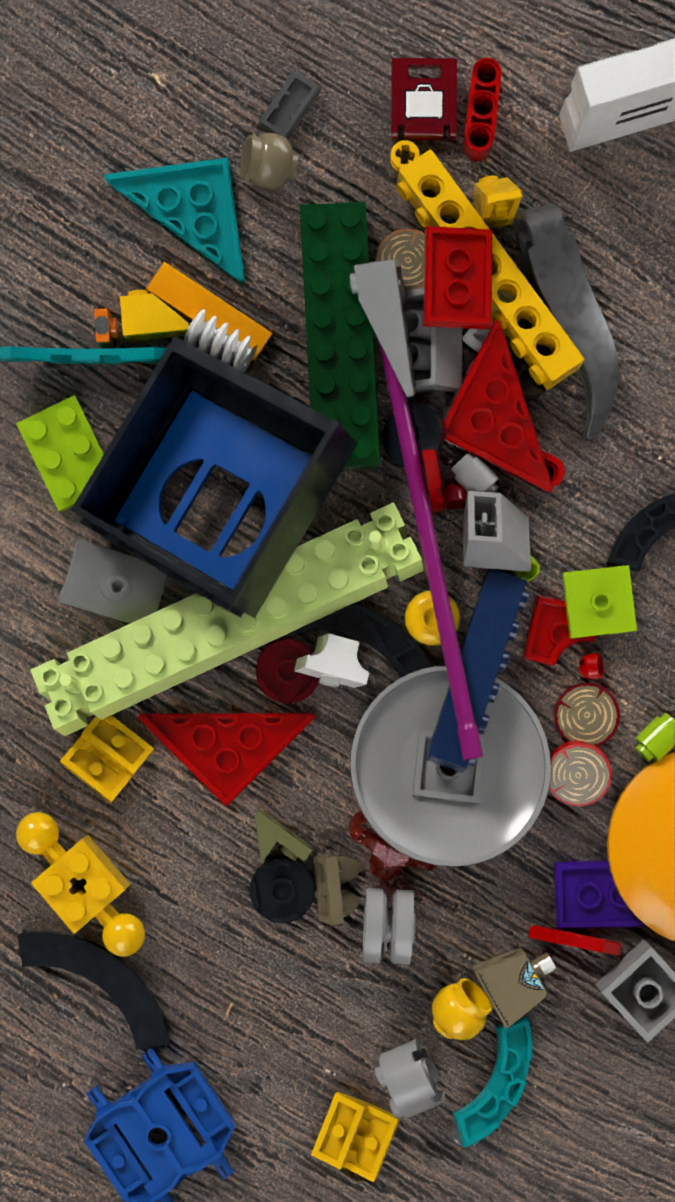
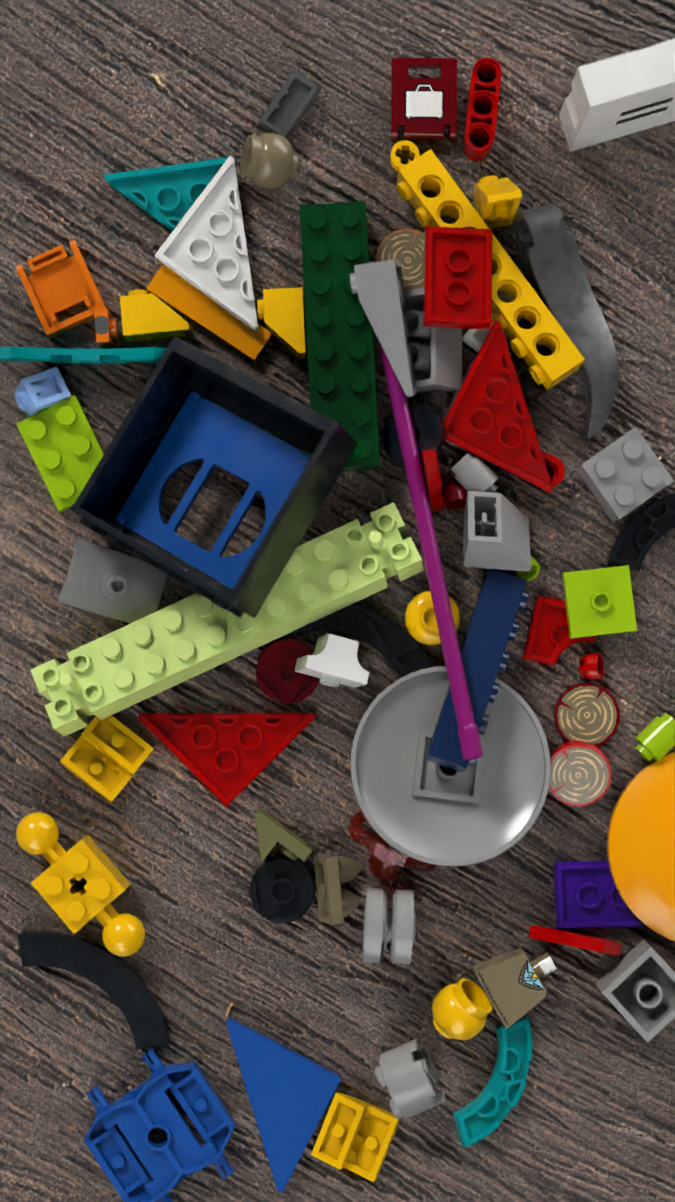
(41, 391): none -> light blue bracket
(59, 285): none -> orange container
(211, 248): none -> white tile
(219, 343): white piece -> none
(284, 317): none -> yellow slope
(284, 1093): none -> blue tile
(624, 475): none -> light grey brick

